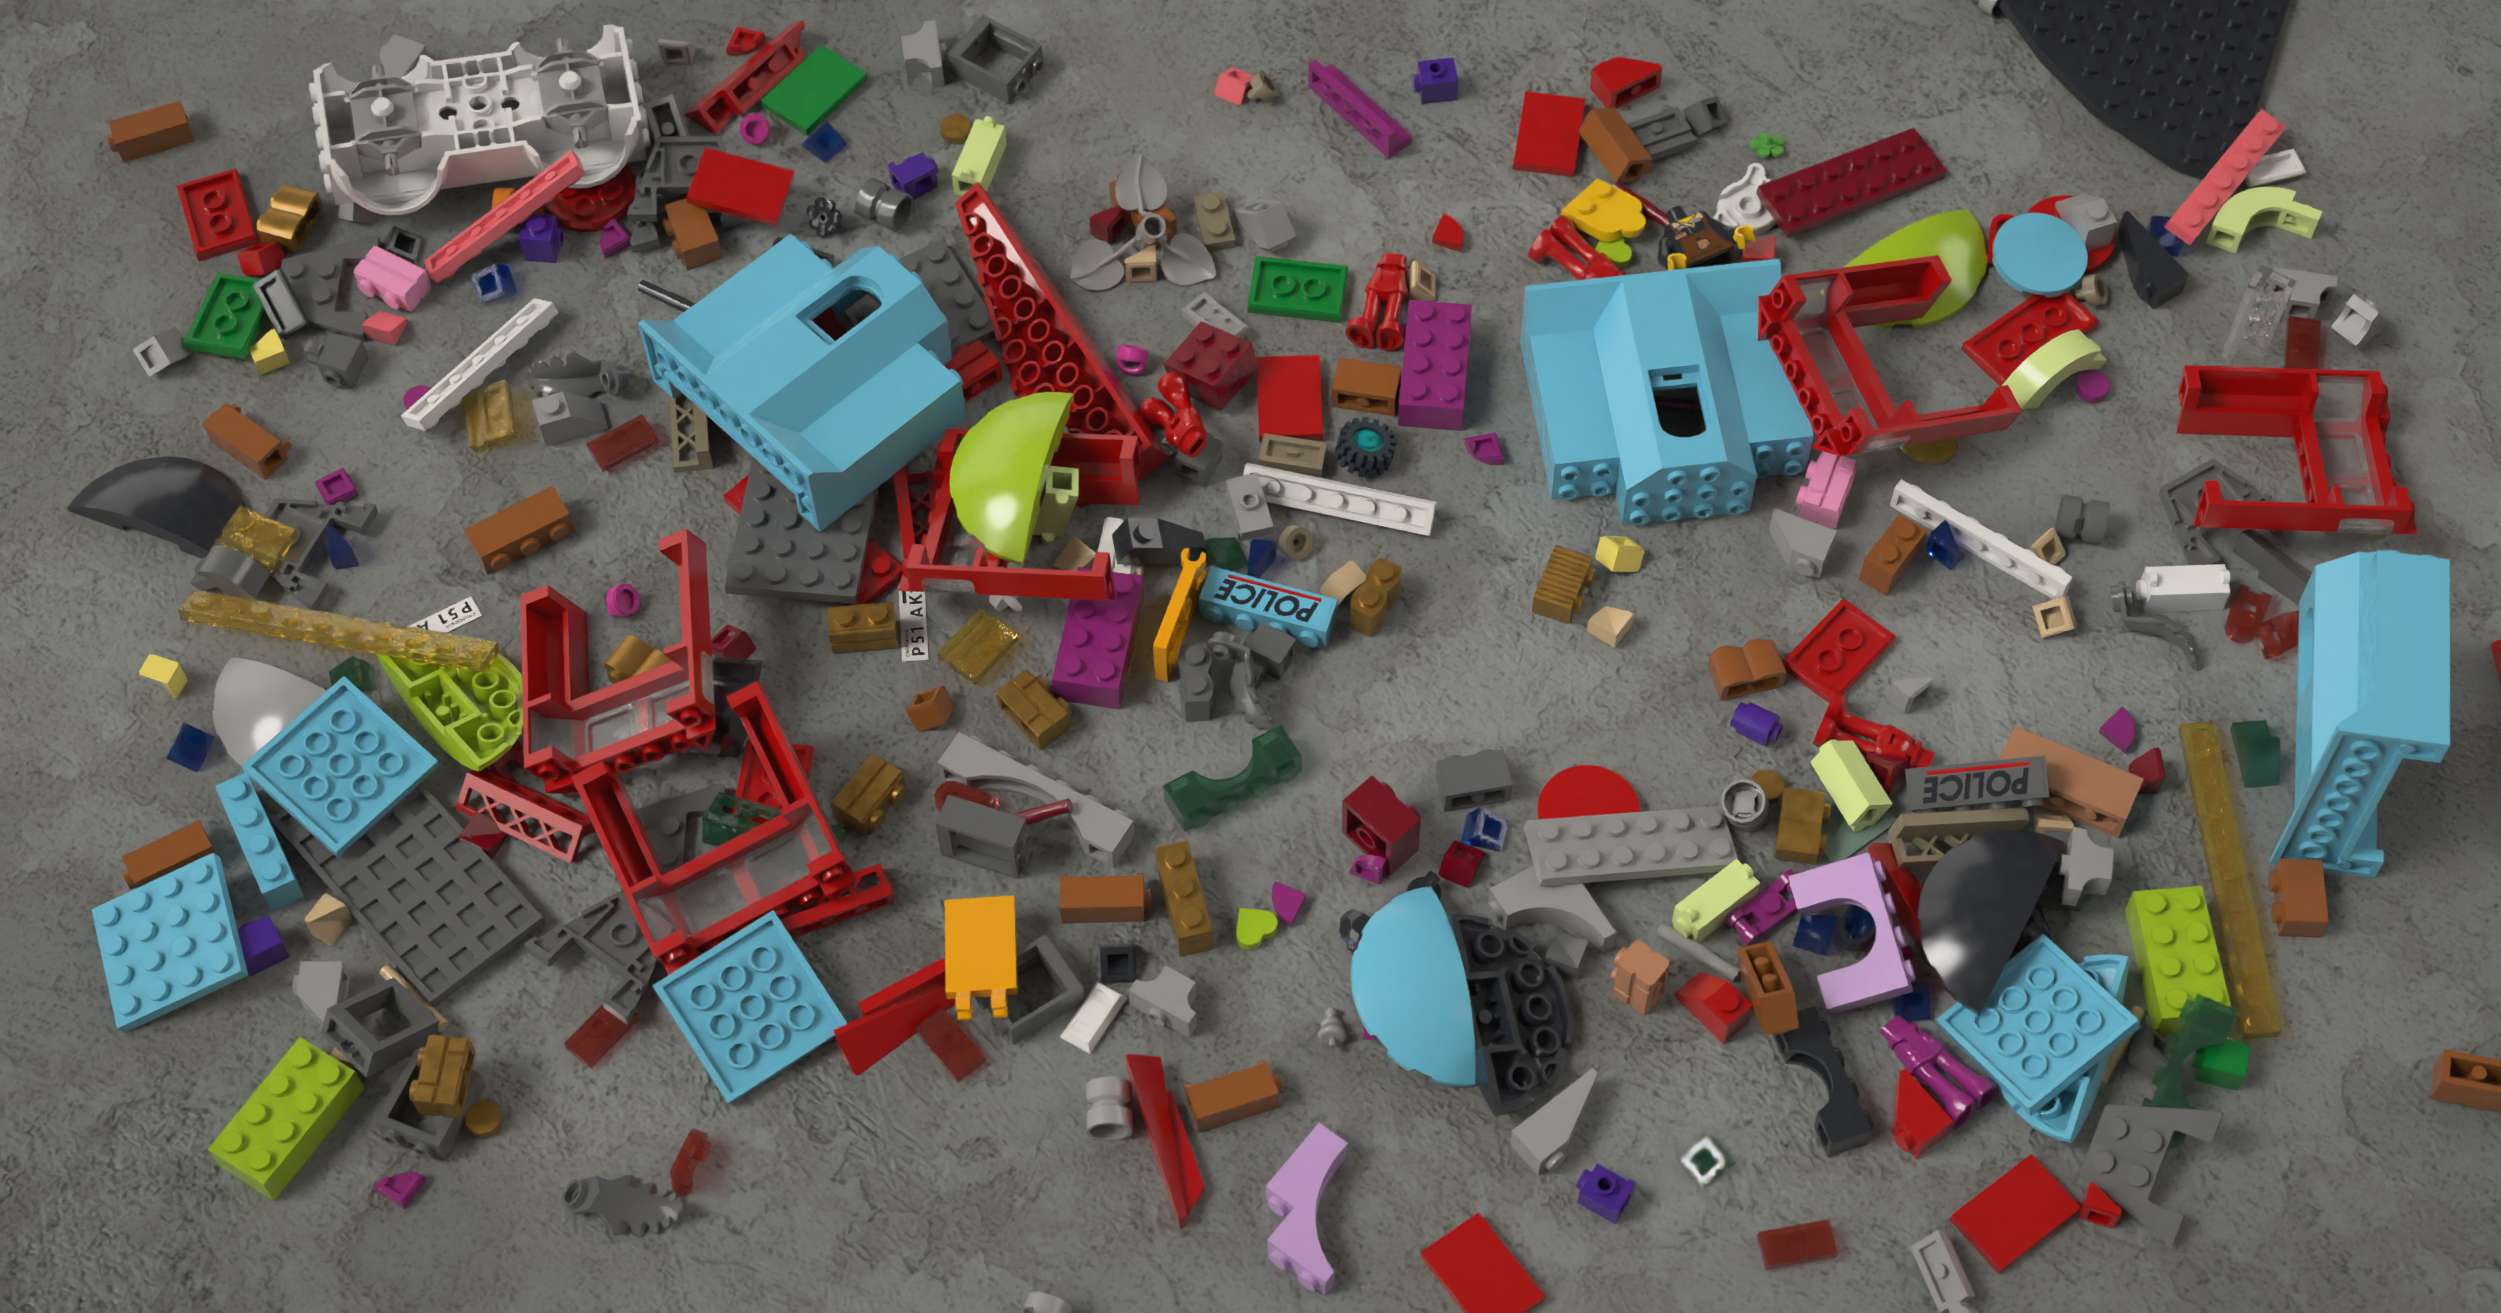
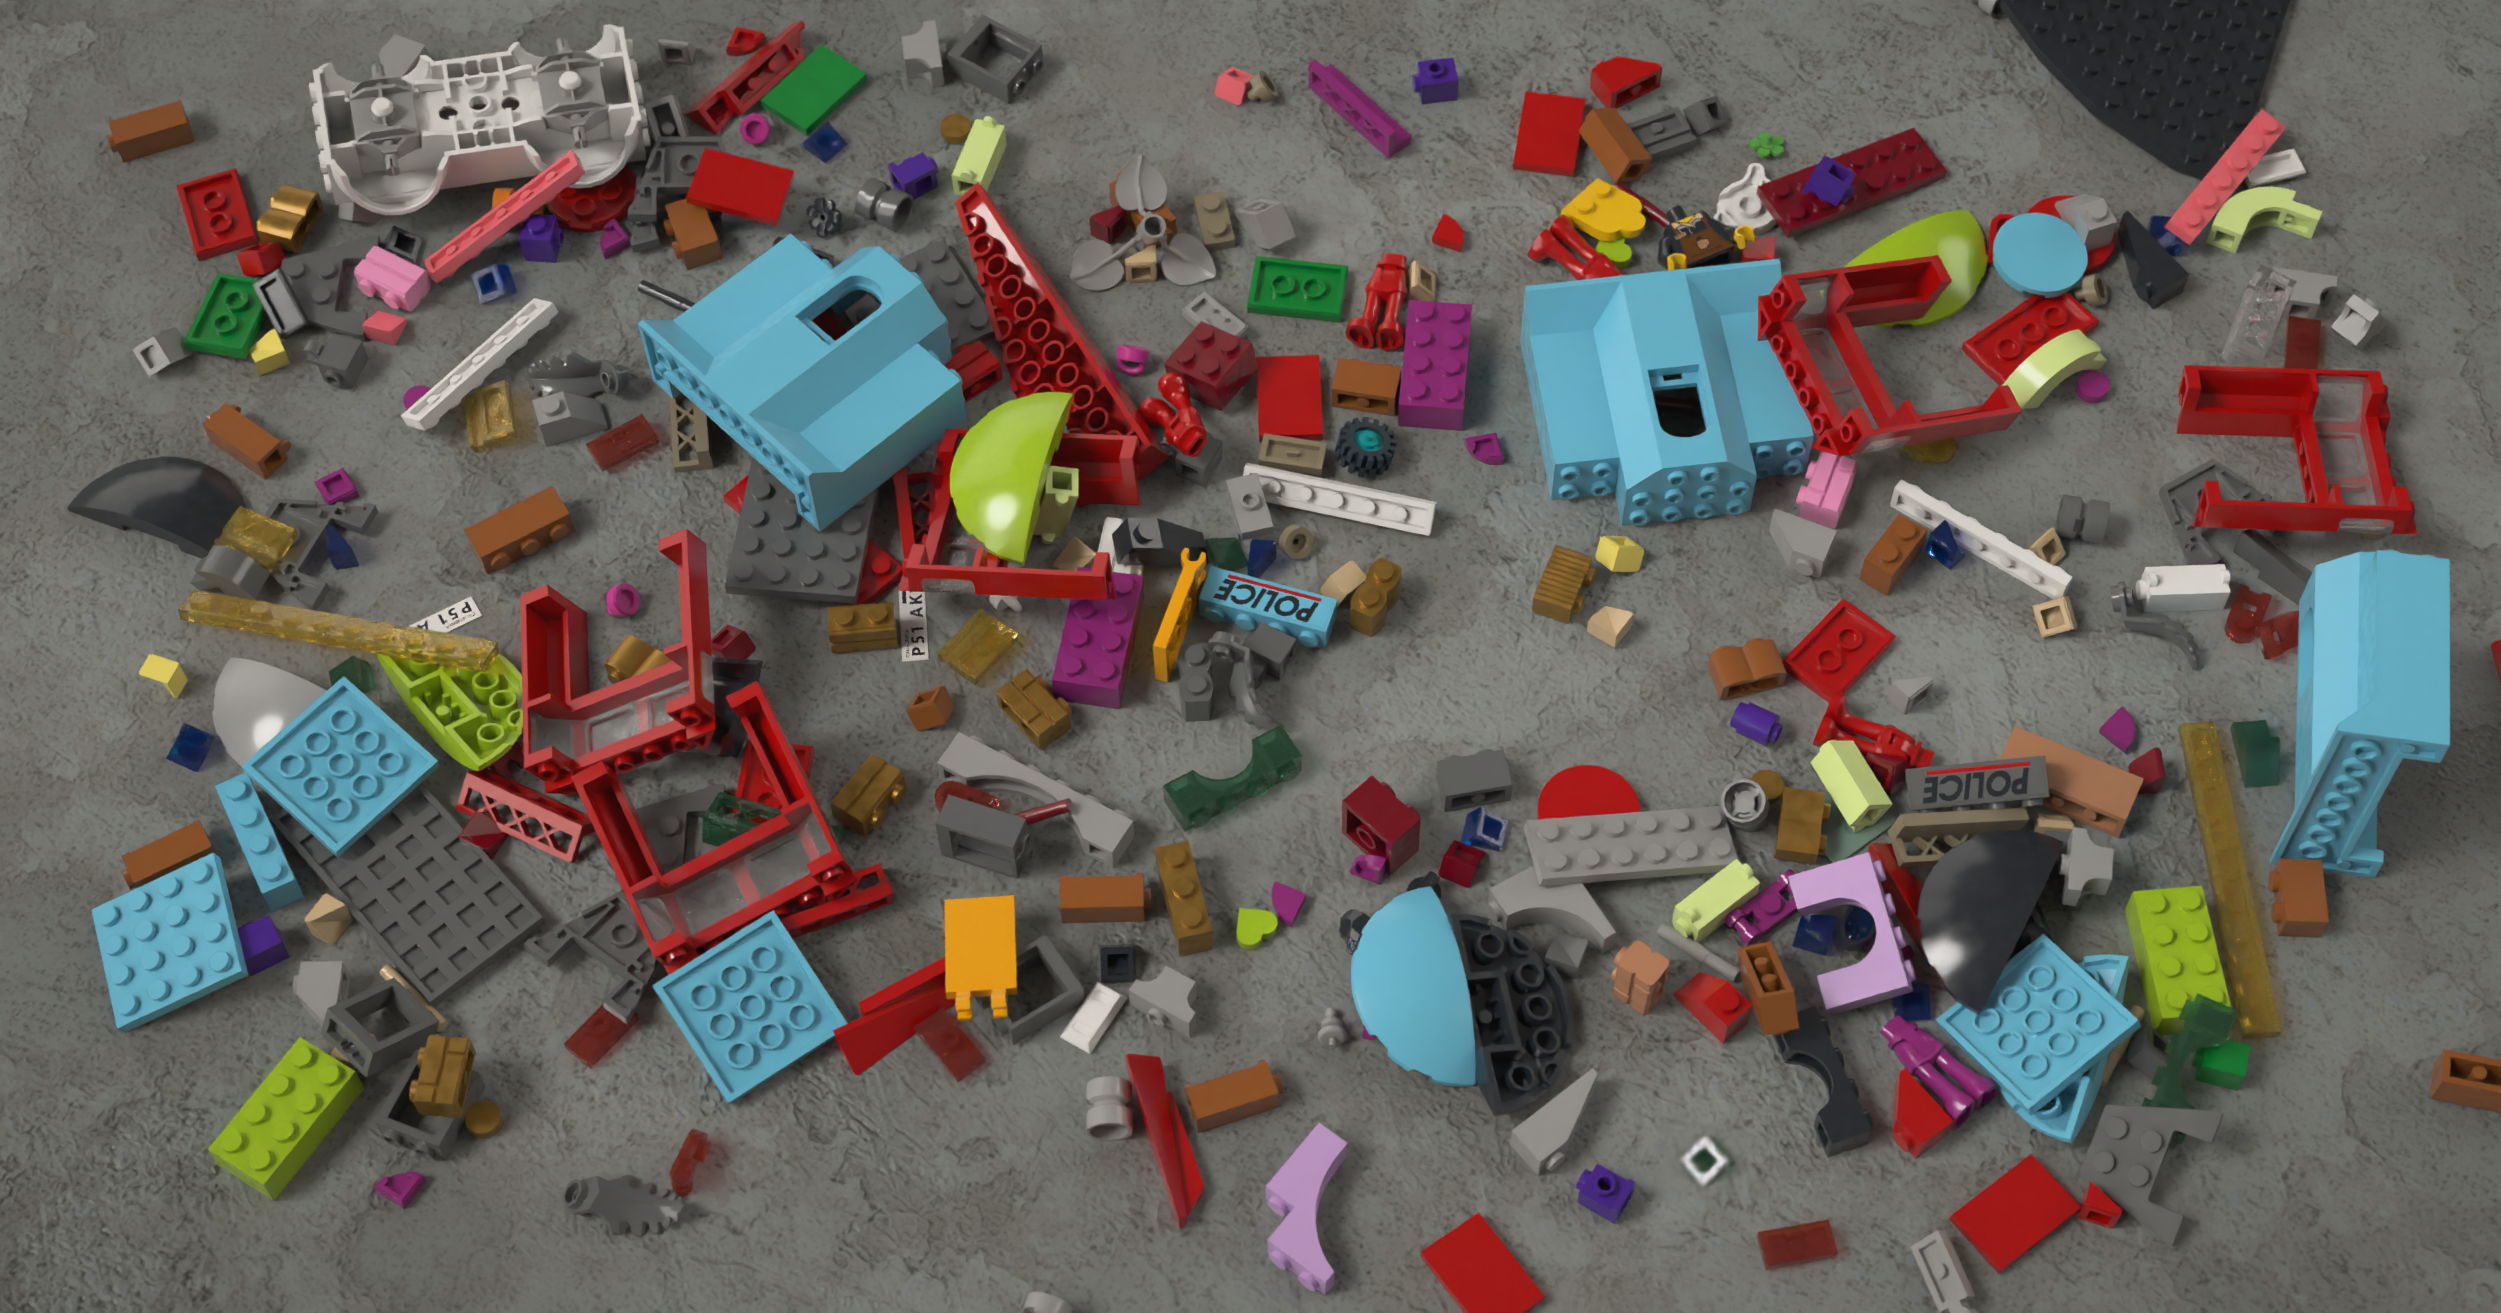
(1831, 182): none -> dark purple brick

